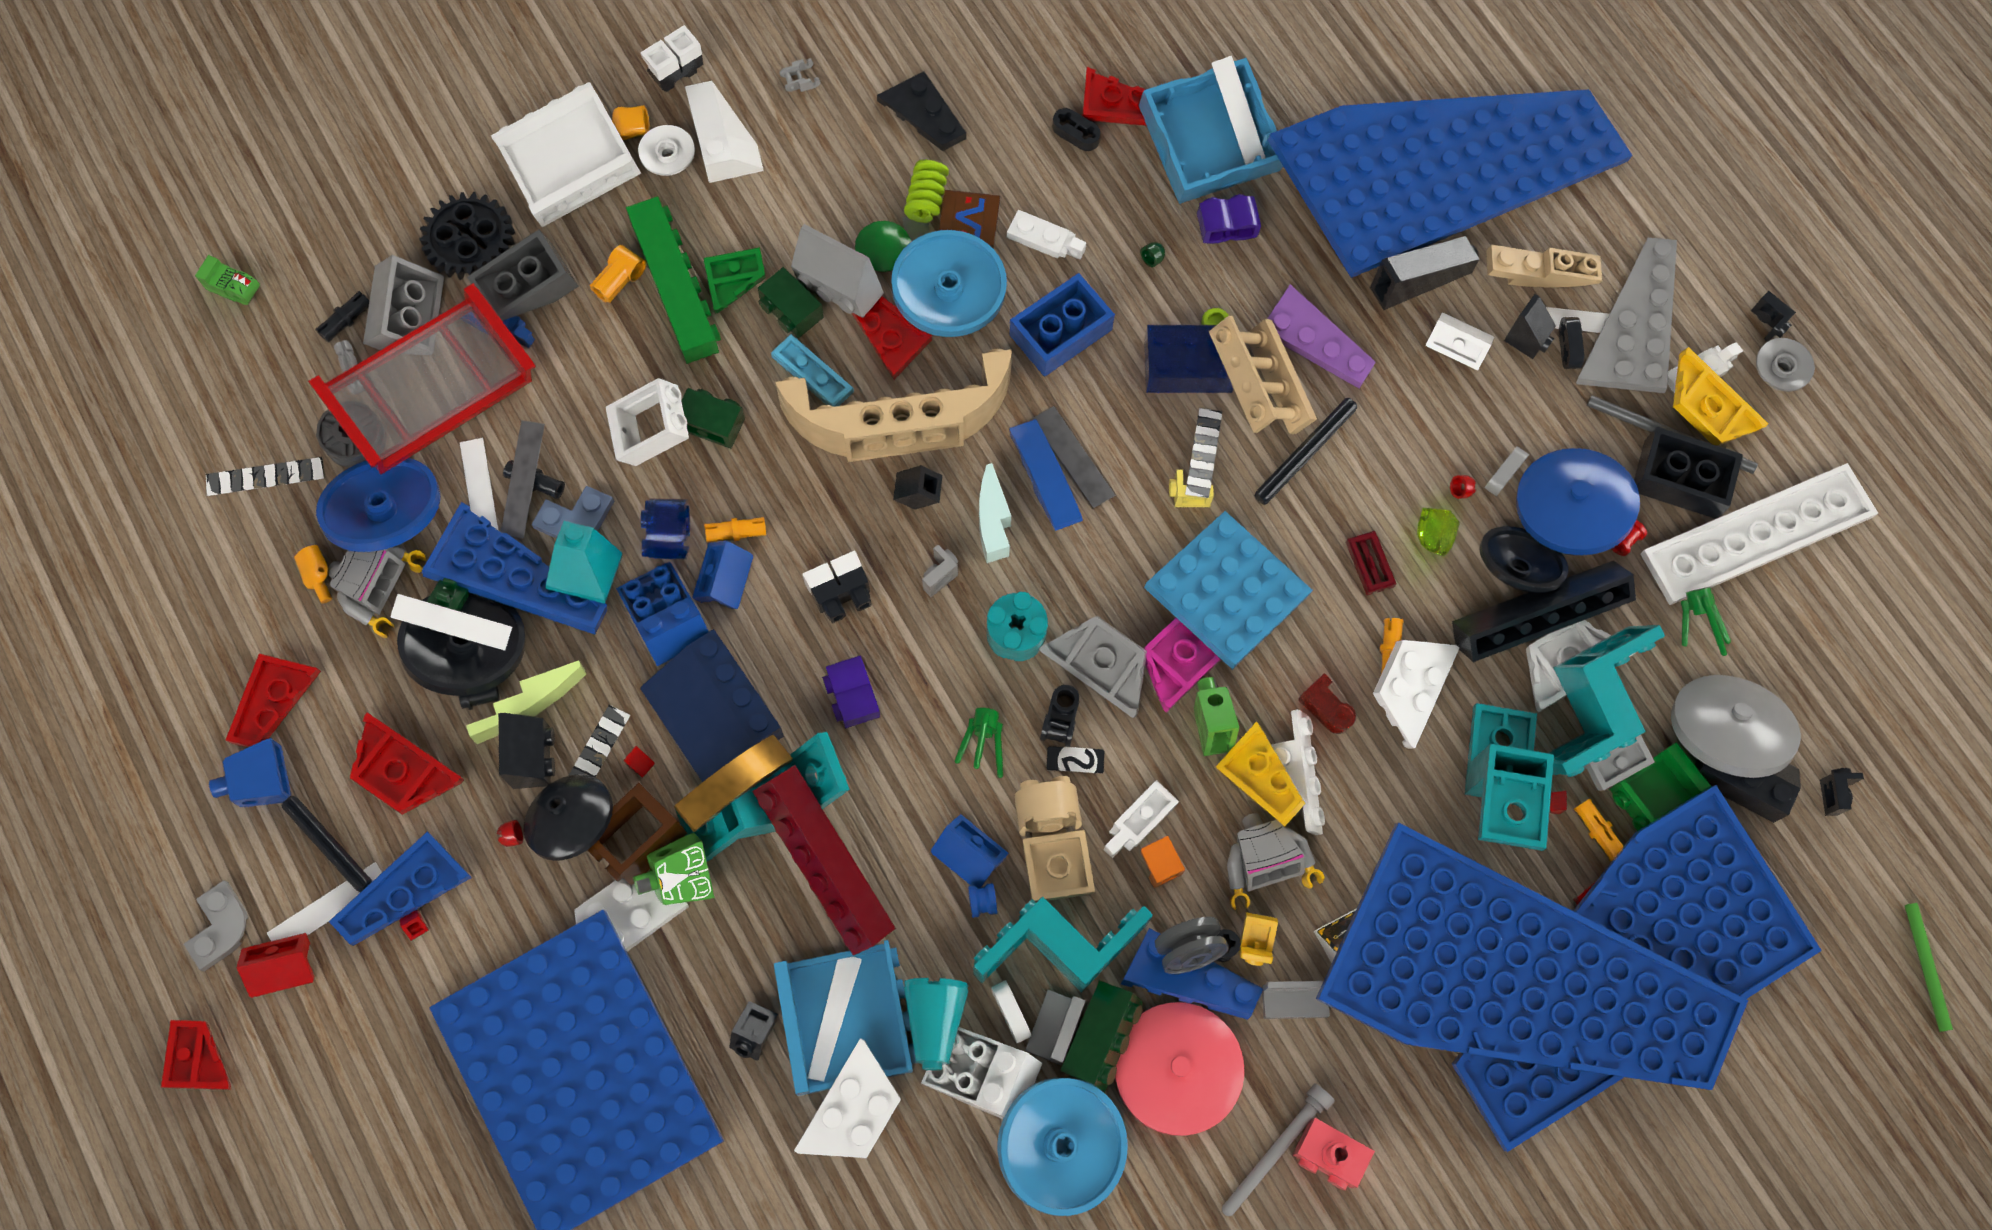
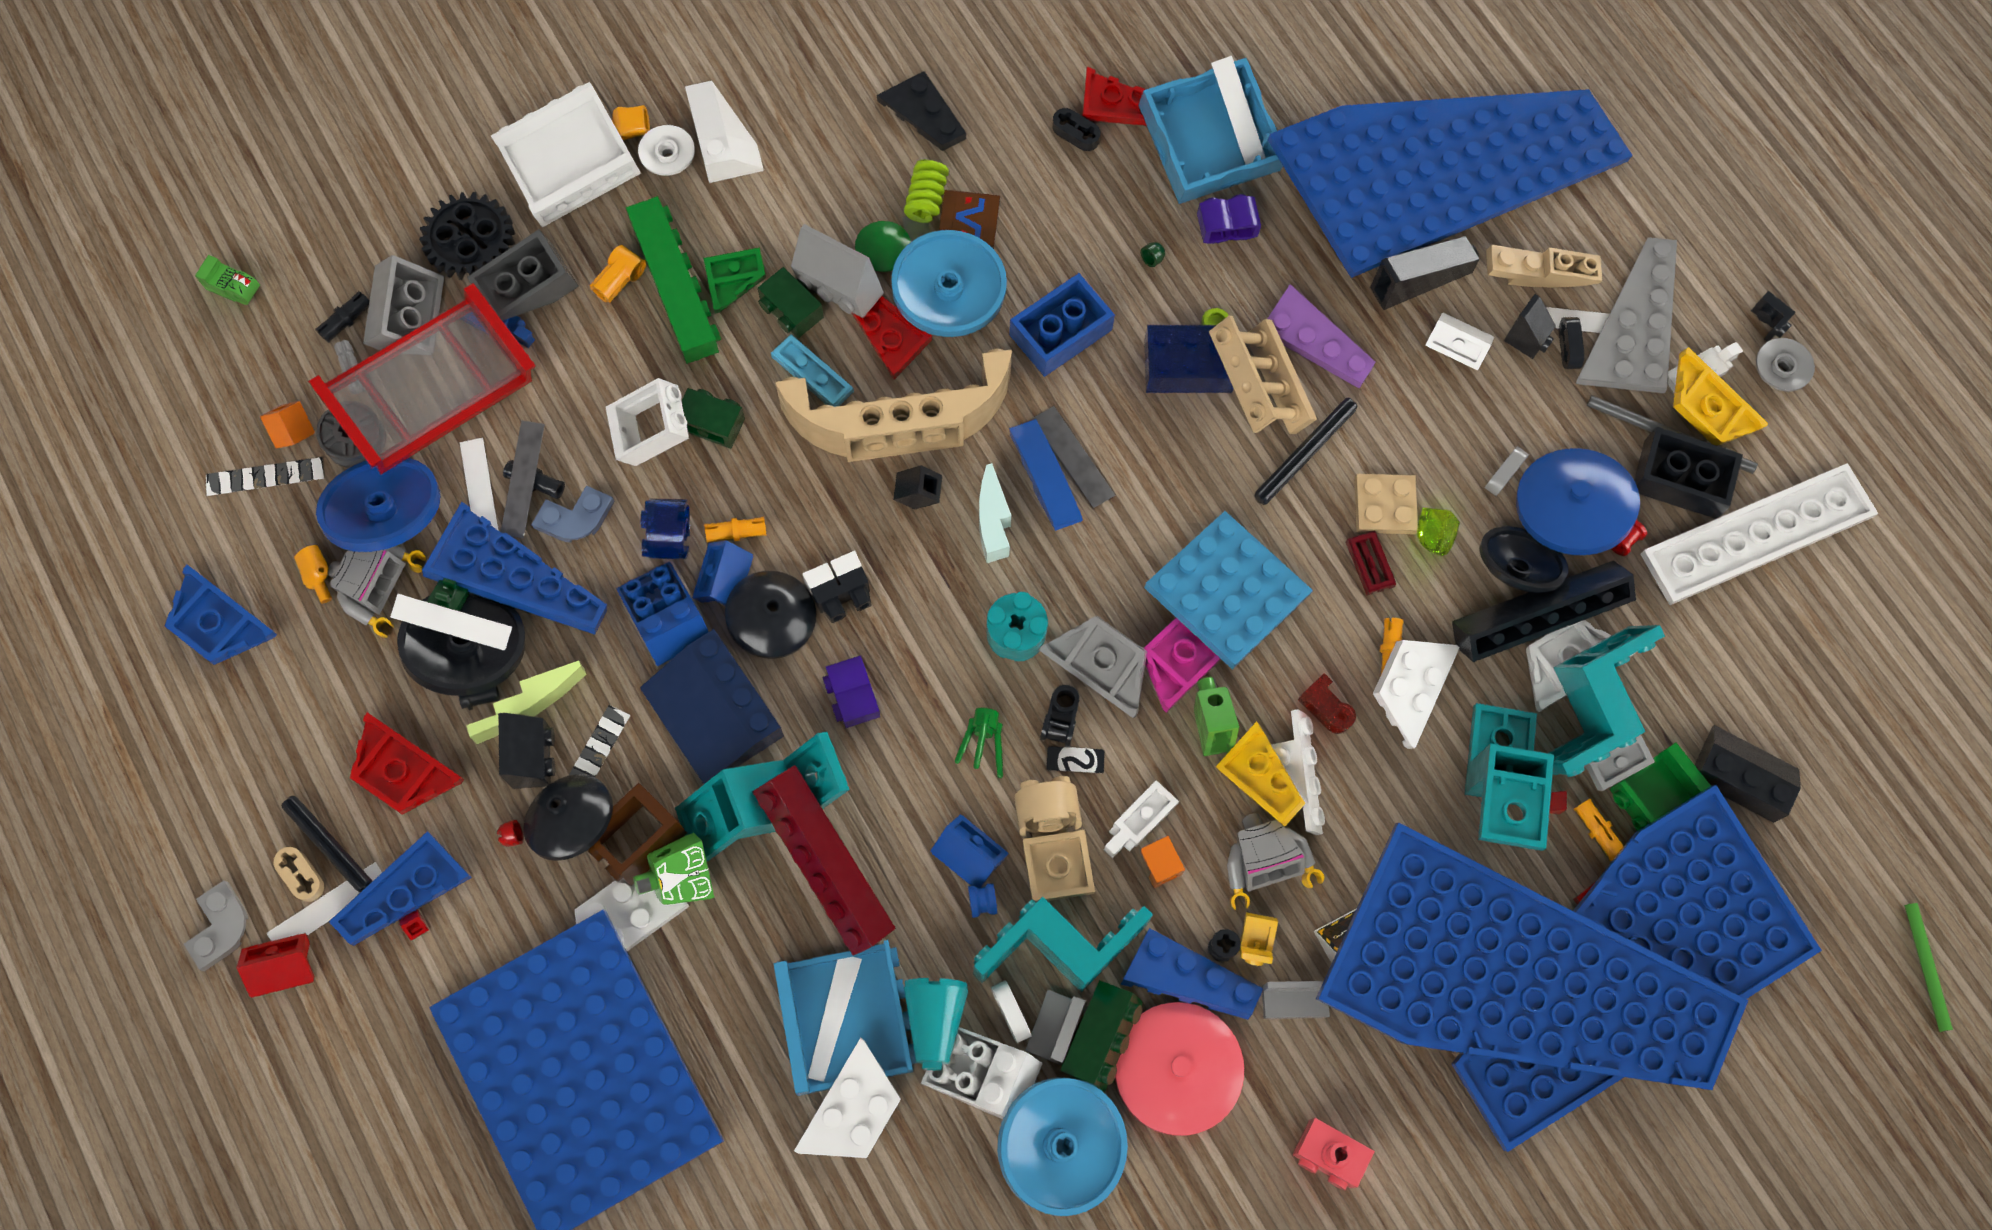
(193, 1058): red wing -> none
(213, 621): none -> blue wing
(254, 776): blue torso -> none
(268, 698): red wing -> none
(287, 424): none -> orange panel
(292, 878): none -> tan beam
(583, 563): teal slope -> none
(639, 761): red piece -> none
(674, 58): white hips -> none
(732, 782): pearl gold slope -> none
(752, 1031): black bracket -> none
(769, 632): none -> black dish
(801, 83): light grey piece -> none
(940, 575): light grey bracket -> none
(1045, 236): white hinge -> none
(1178, 490): light yellow bracket -> none
(1191, 945): dark grey wheel -> none
(1203, 453): sticker -> none
(1317, 1101): light grey piece -> none
(1386, 504): none -> tan plate
(1456, 486): red hinge -> none
(1703, 602): green plant -> none
(1735, 726): light grey dish -> none
(1835, 790): black bracket -> none

